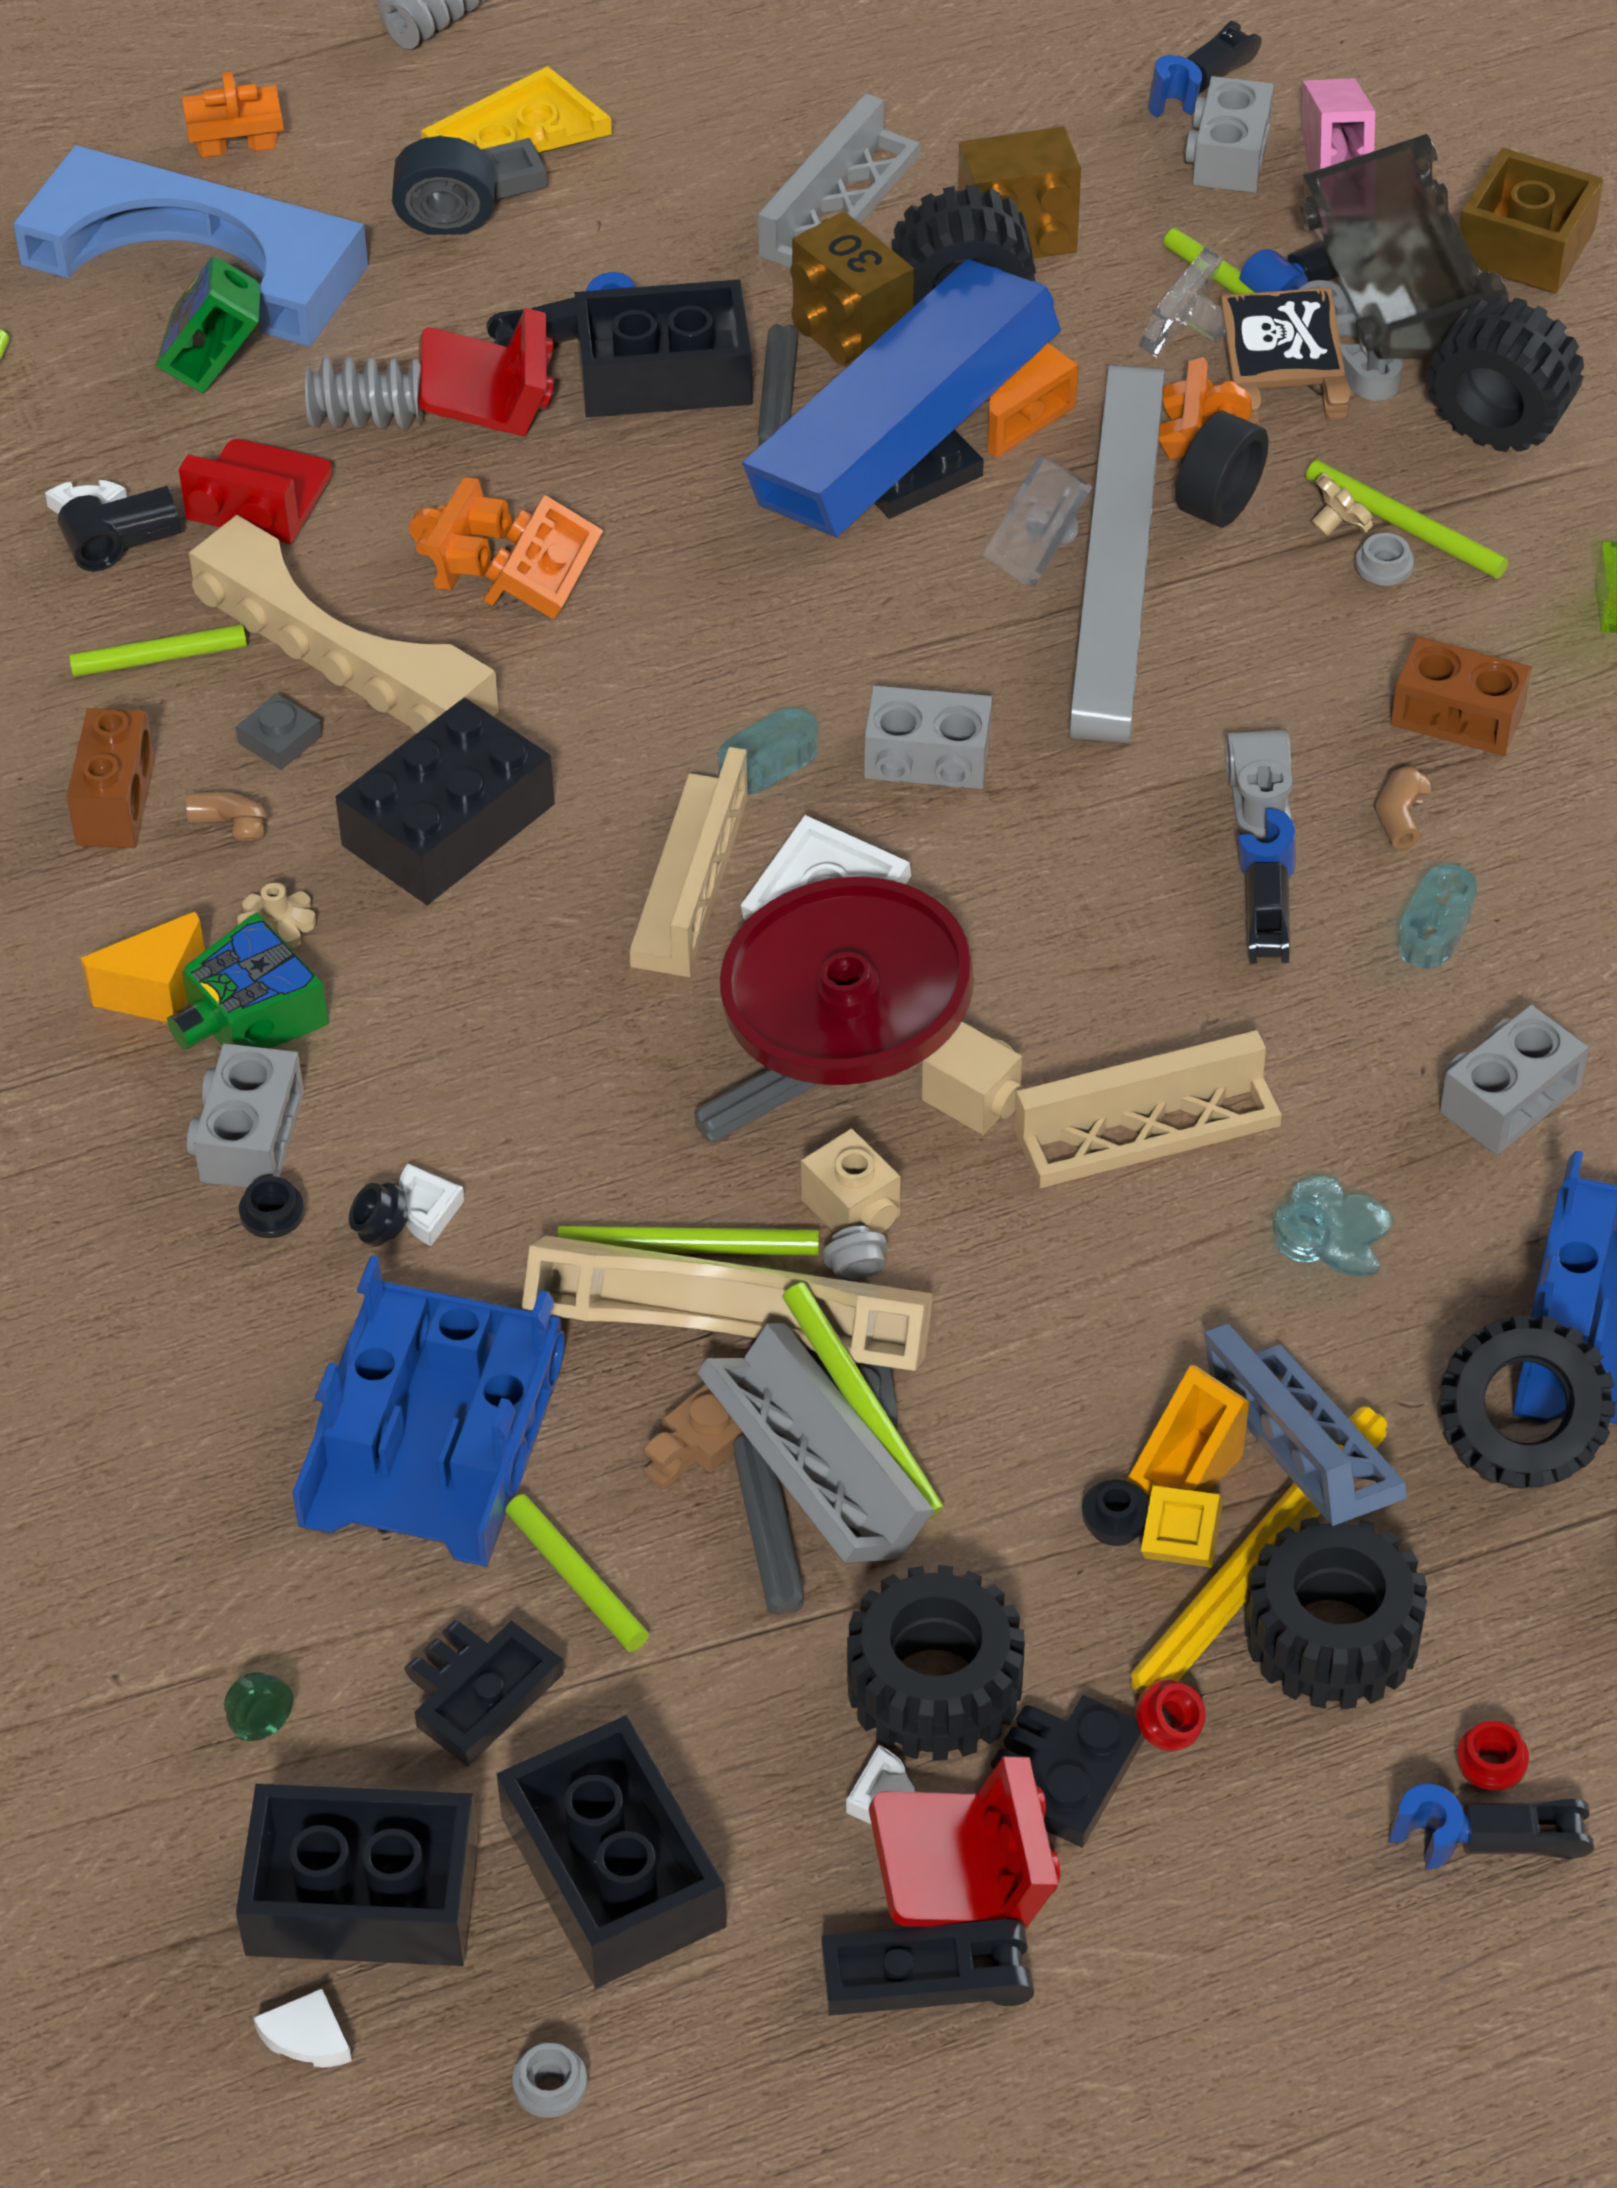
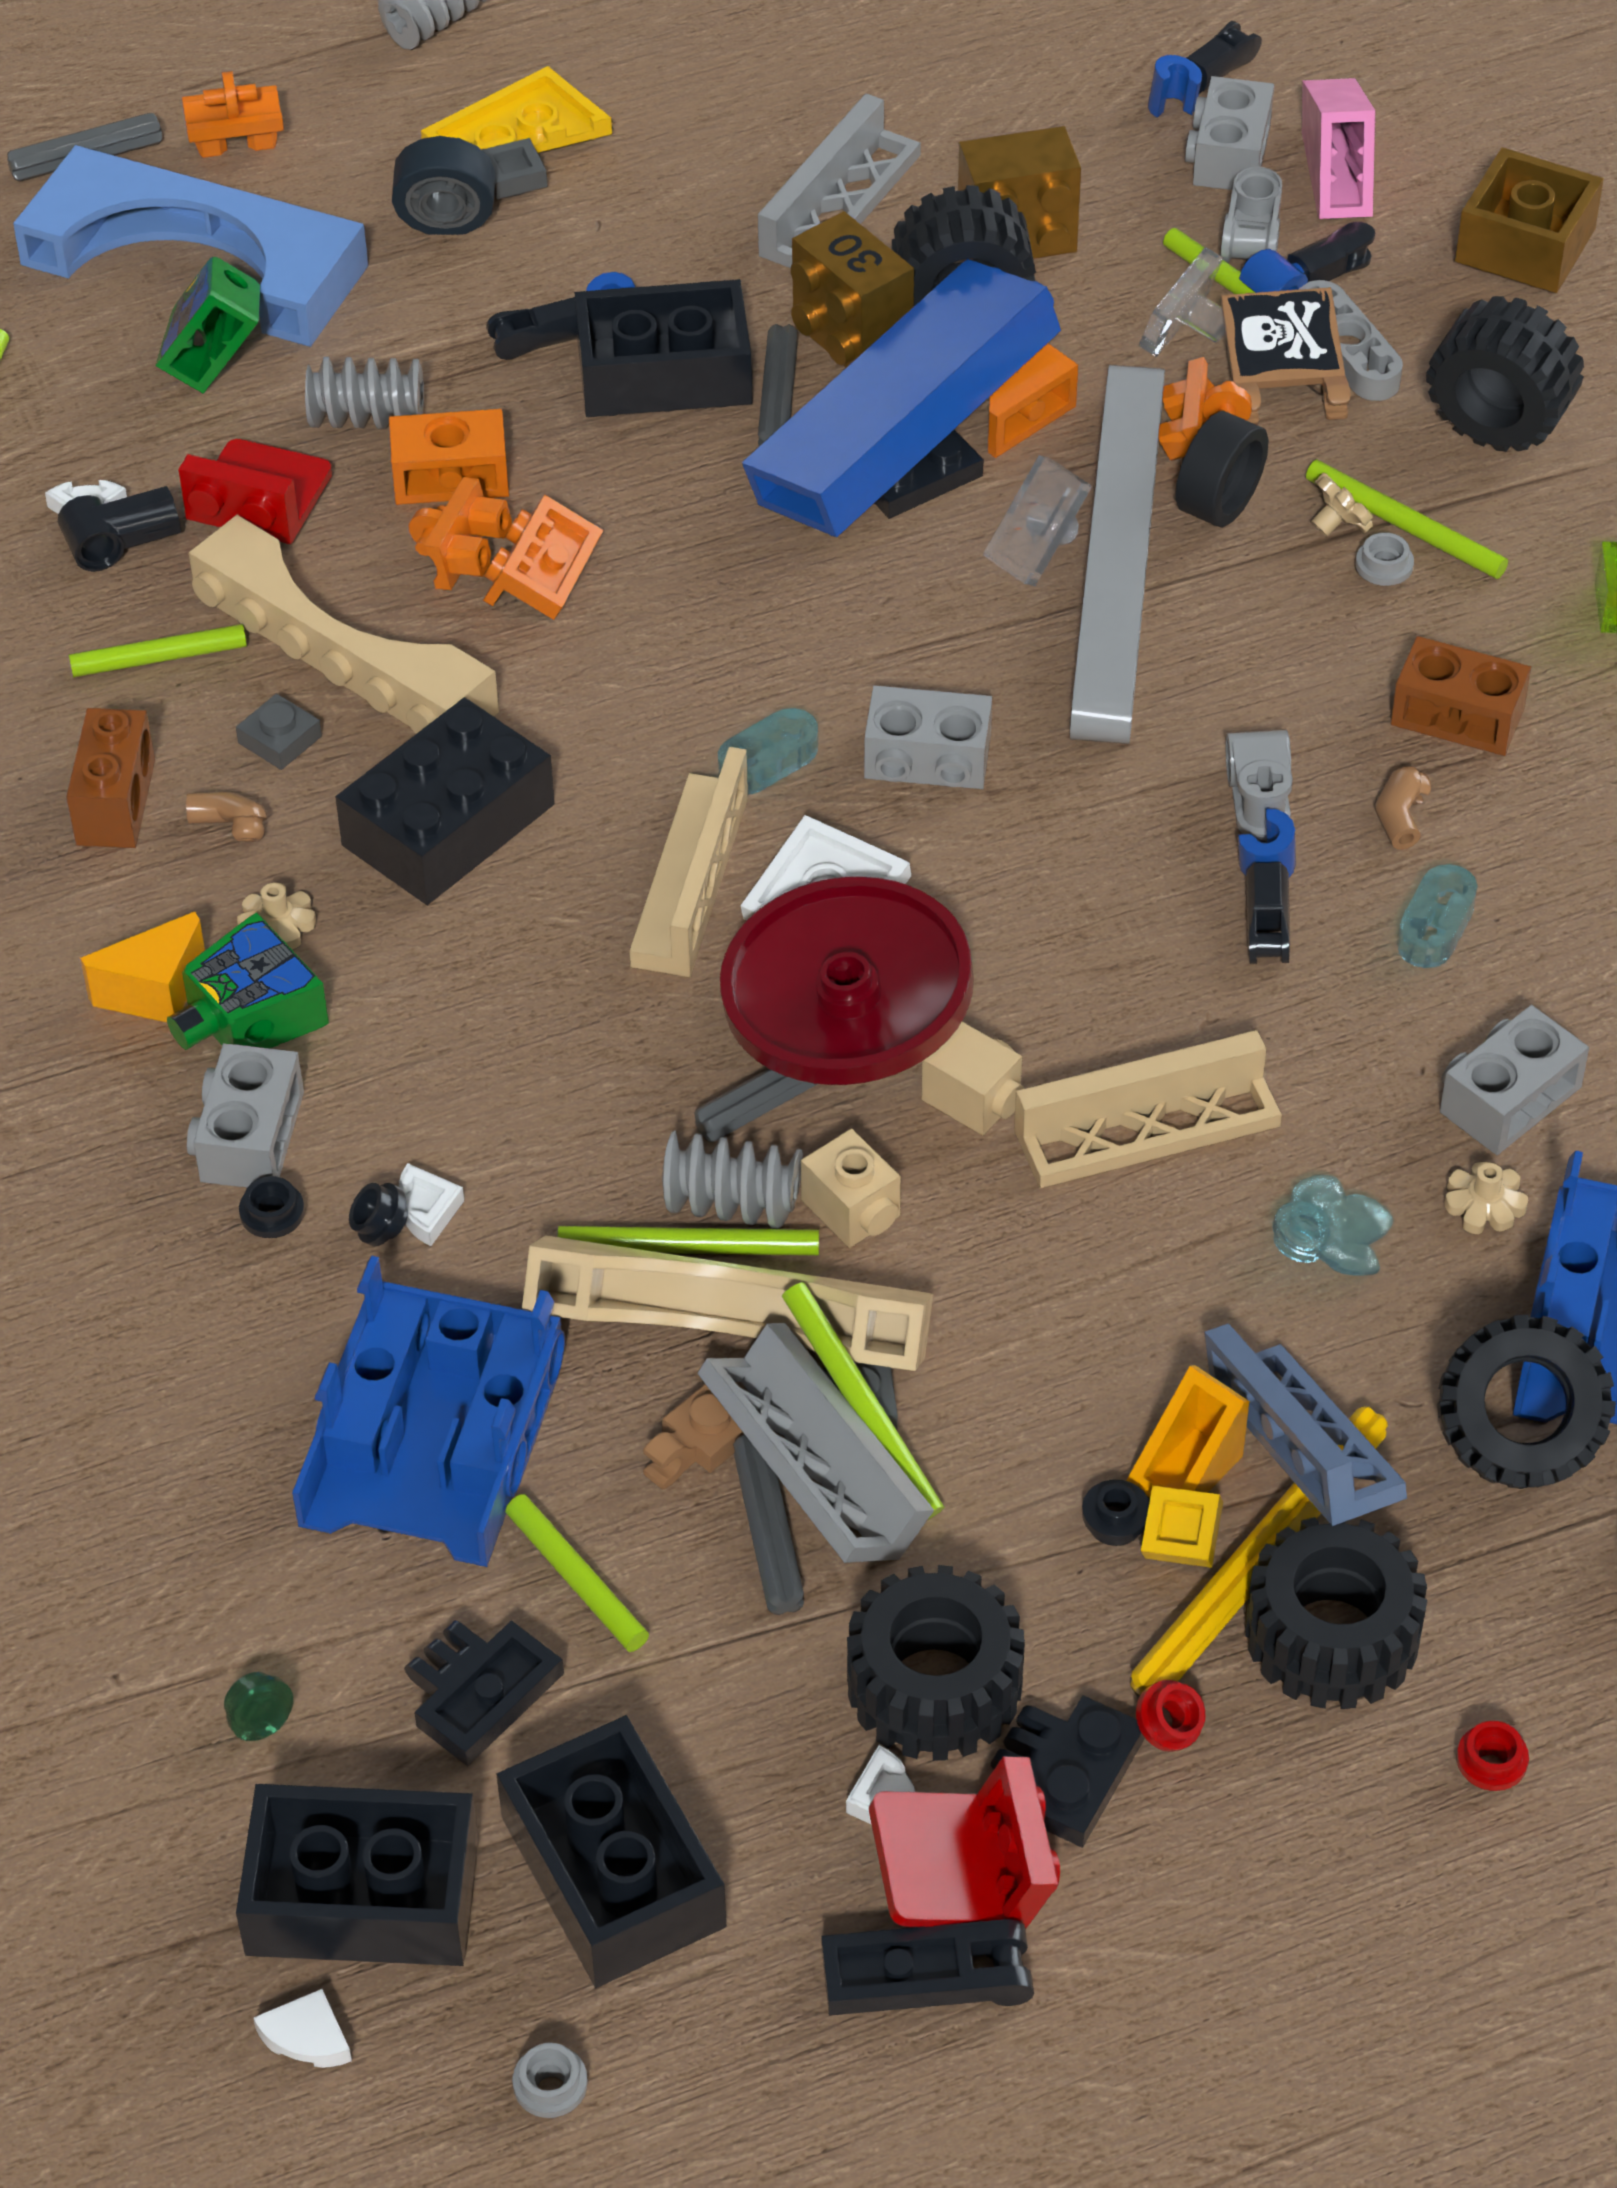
(109, 138): none -> dark grey axle
(441, 448): none -> orange brick
(486, 380): red bracket -> none
(730, 1181): none -> light grey piece
(855, 1253): light grey plate -> none
(1252, 214): none -> light grey piece
(1395, 248): clear smoke windscreen -> none
(1485, 1196): none -> tan plant
(1491, 1826): black piece -> none

